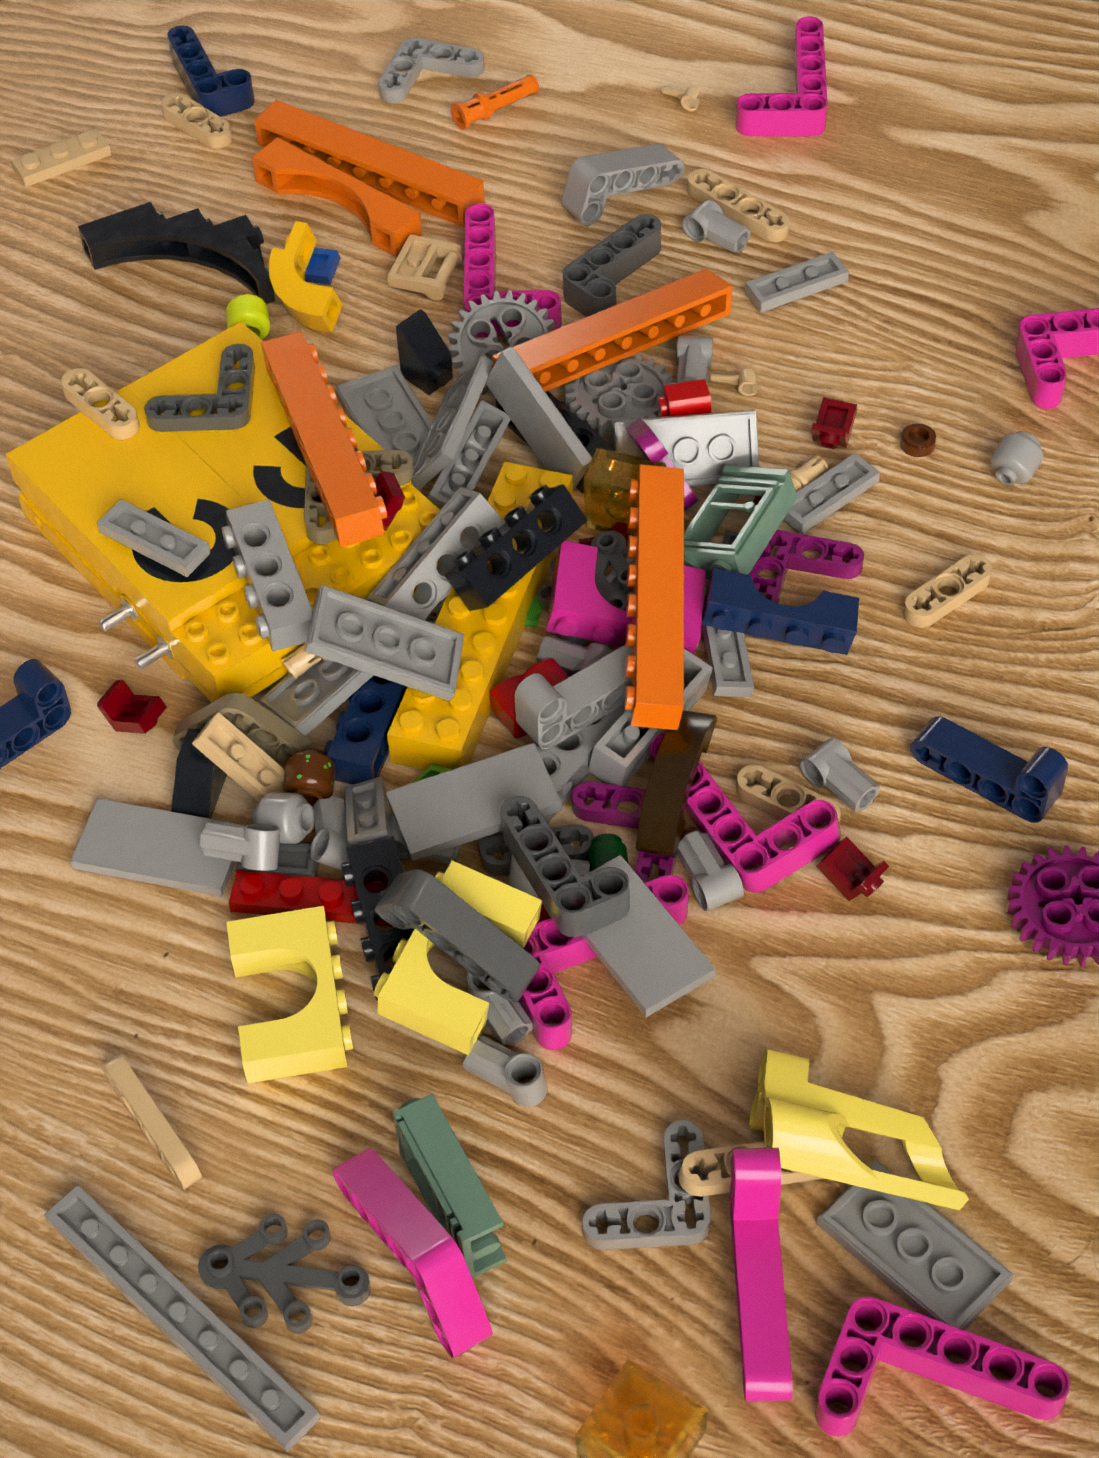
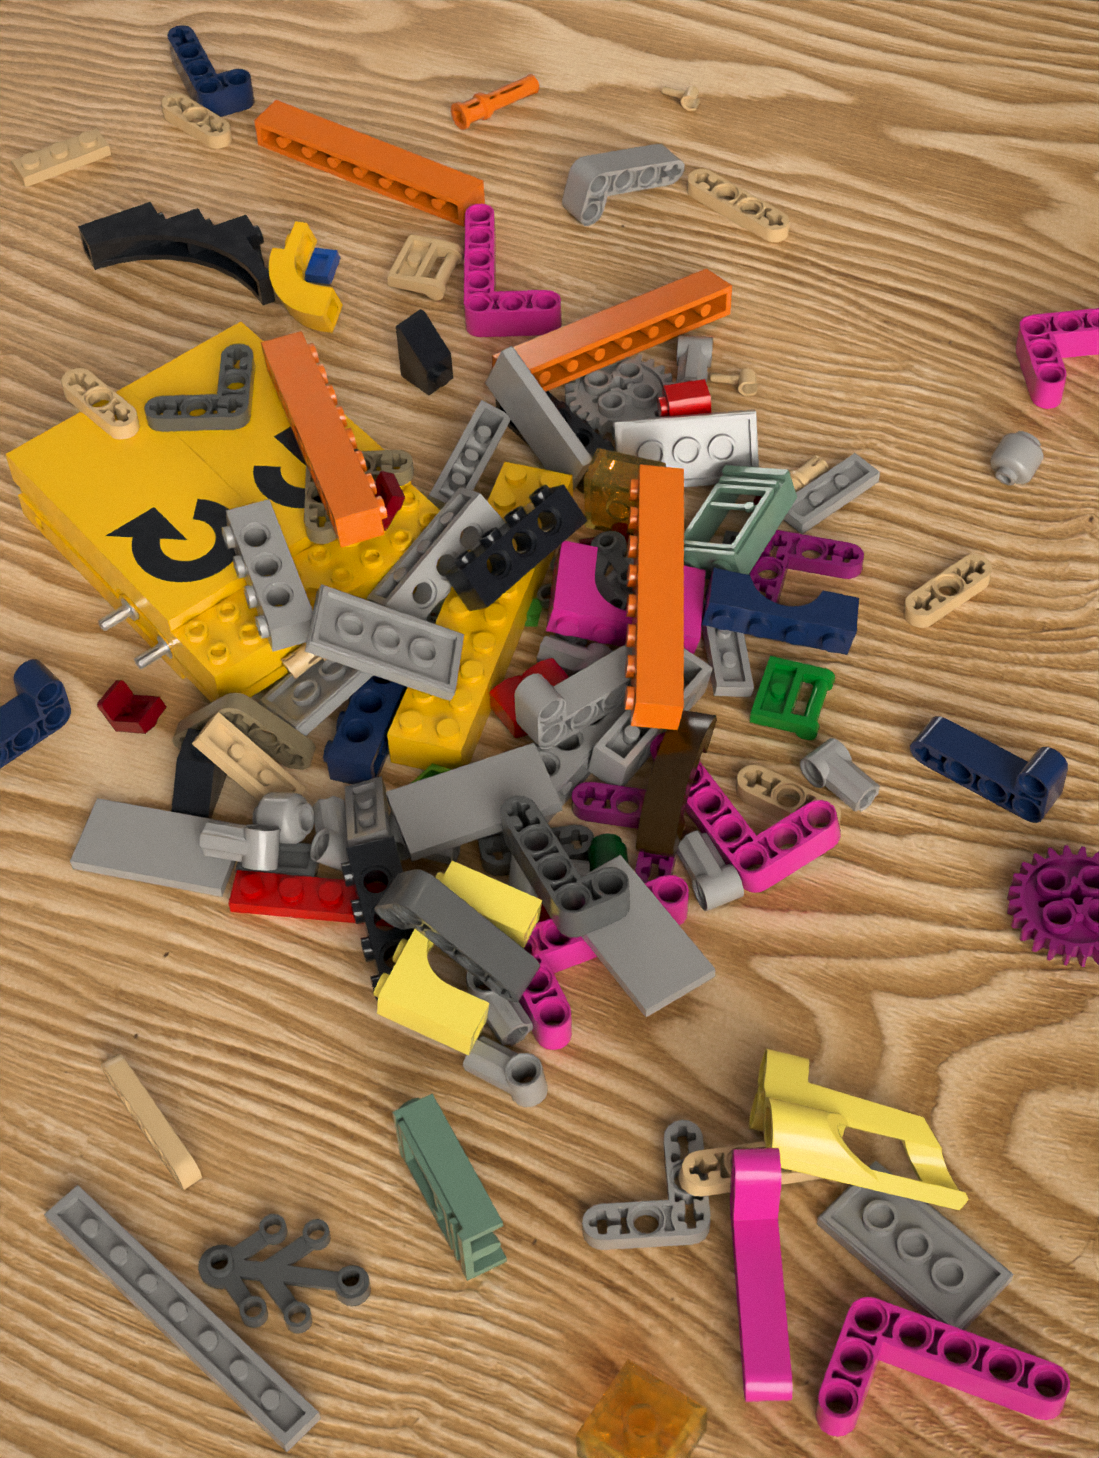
(154, 537): light grey plate -> none
(250, 311): neon yellow head -> none
(293, 171): orange arch -> none
(310, 775): reddish brown head -> none
(314, 1036): light yellow arch -> none
(386, 410): light grey tile -> none
(420, 1247): dark pink beam -> none
(451, 422): light grey tile -> none
(460, 62): light grey beam -> none
(468, 350): light grey gear -> none
(593, 276): dark grey beam -> none
(655, 452): magenta beam -> none
(711, 223): light grey piece -> none
(780, 692): none -> green plate
(796, 282): light grey plate -> none
(797, 112): dark pink beam -> none
(834, 423): dark red bracket -> none
(851, 870): dark red bracket -> none
(918, 440): reddish brown tile -> none

